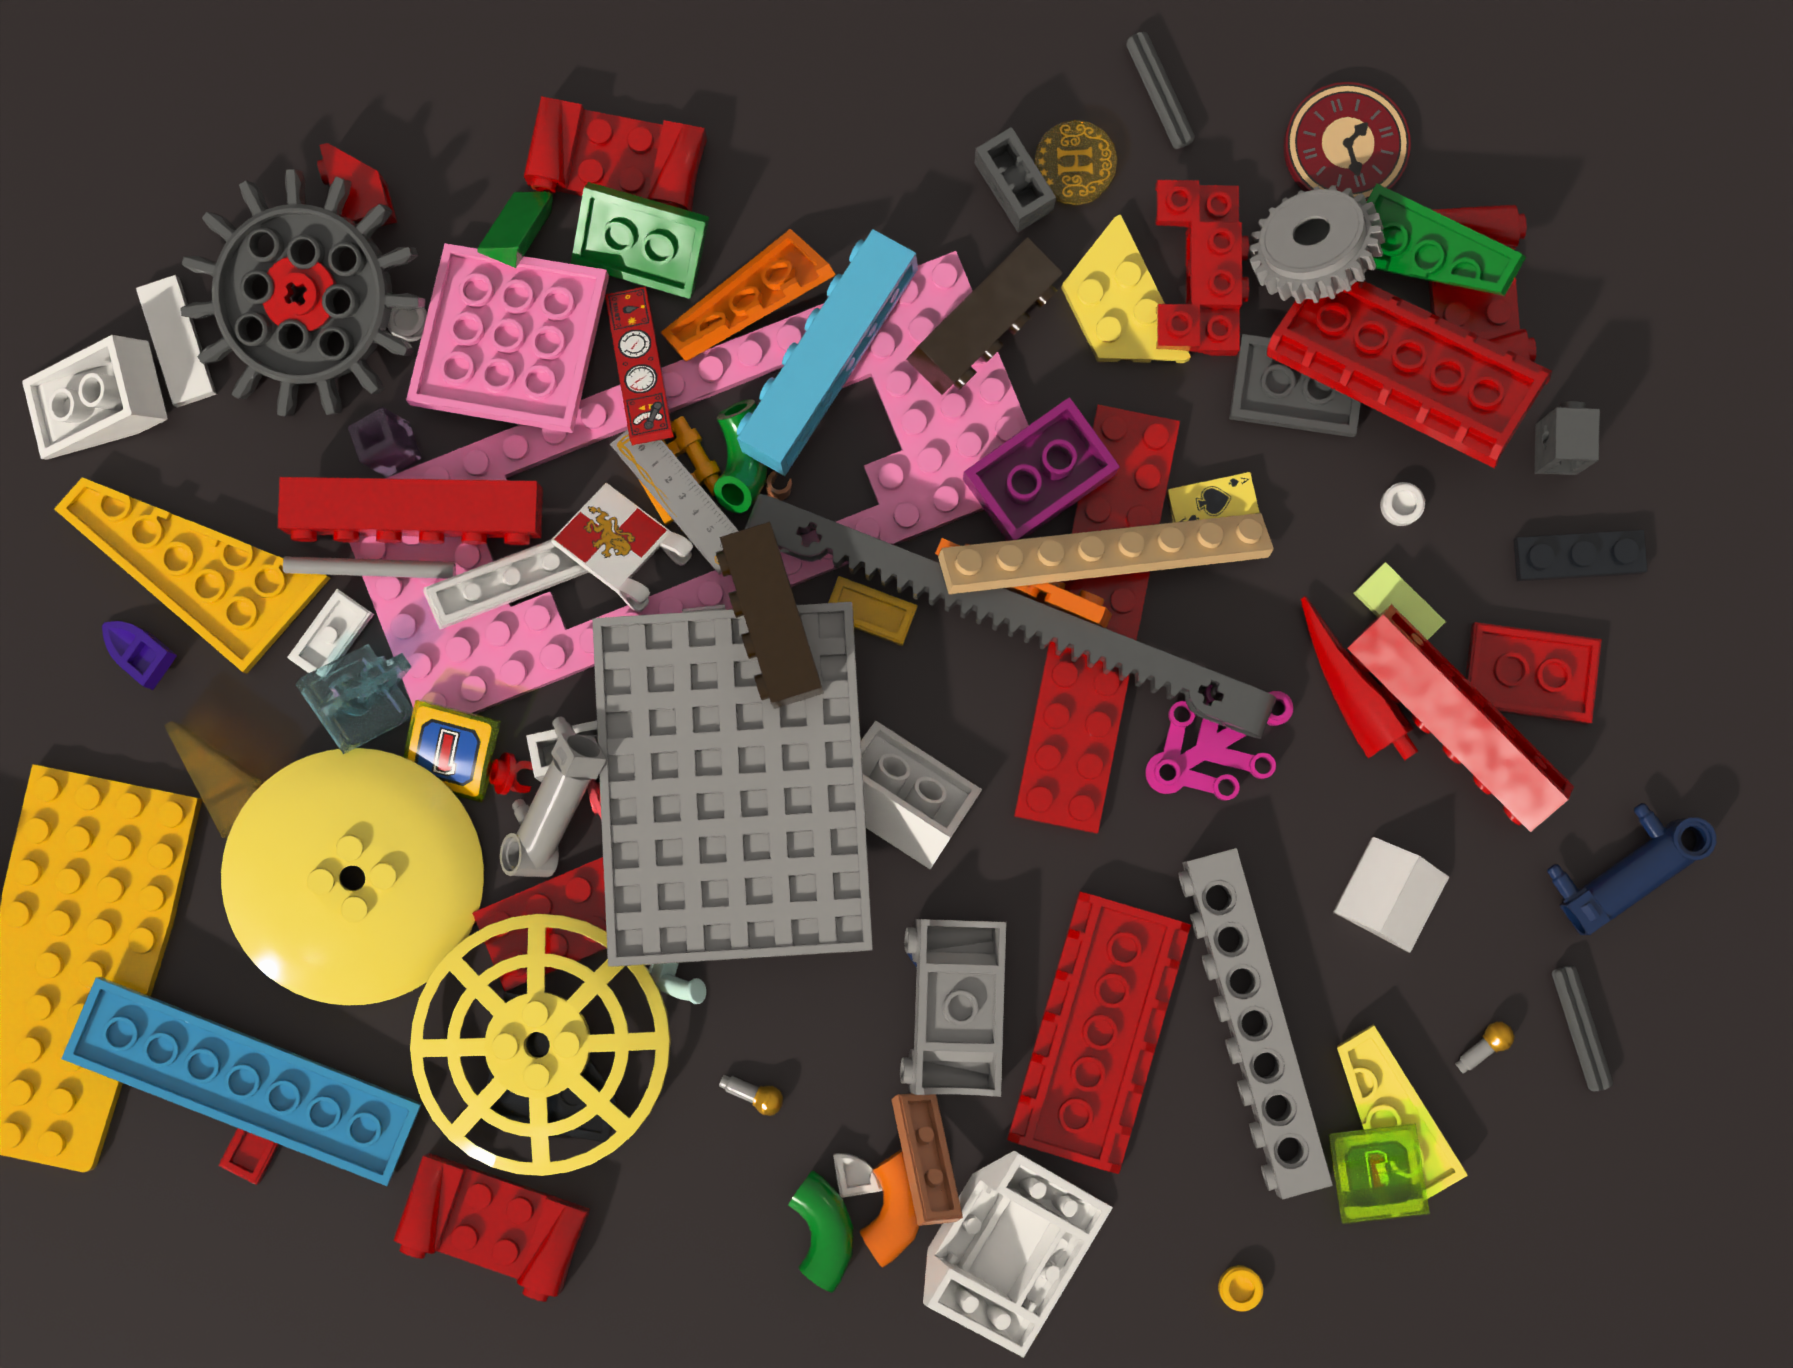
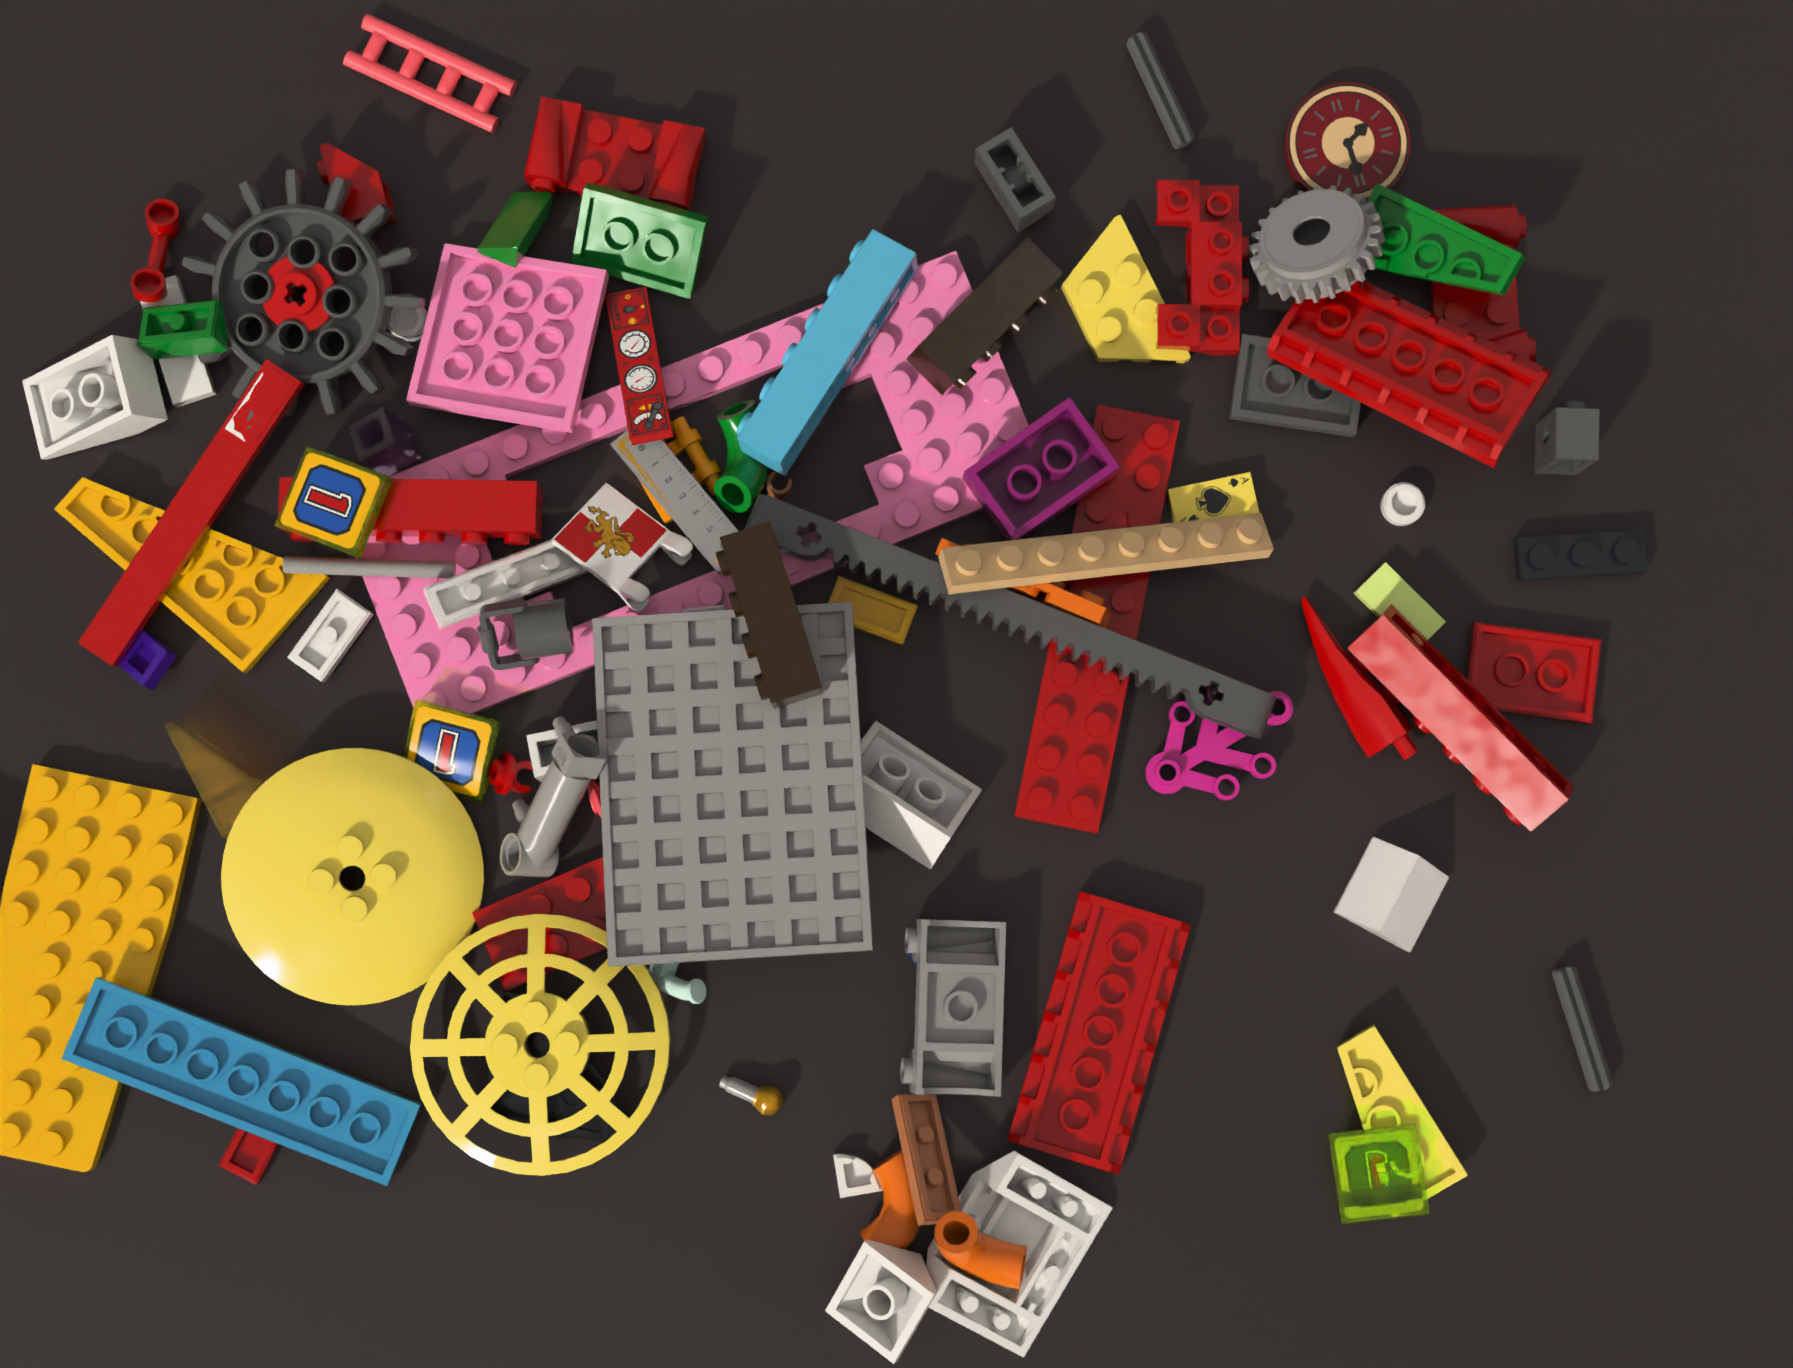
(164, 225): none -> red bar
(183, 330): none -> green slope
(191, 513): none -> red tile
(333, 502): none -> slope
(358, 696): clear light blue bracket -> none
(405, 78): none -> coral bar
(491, 1225): red piece -> none
(539, 627): none -> dark grey piece
(755, 290): orange wing -> none
(830, 1231): green cylinder -> none
(883, 1297): none -> white slope
(979, 1253): none -> orange cylinder
(1076, 161): clear yellow tile -> none
(1240, 1288): yellow tile -> none
(1308, 1168): light grey brick -> none
(1496, 1038): piece -> none
(1634, 875): dark blue piece -> none

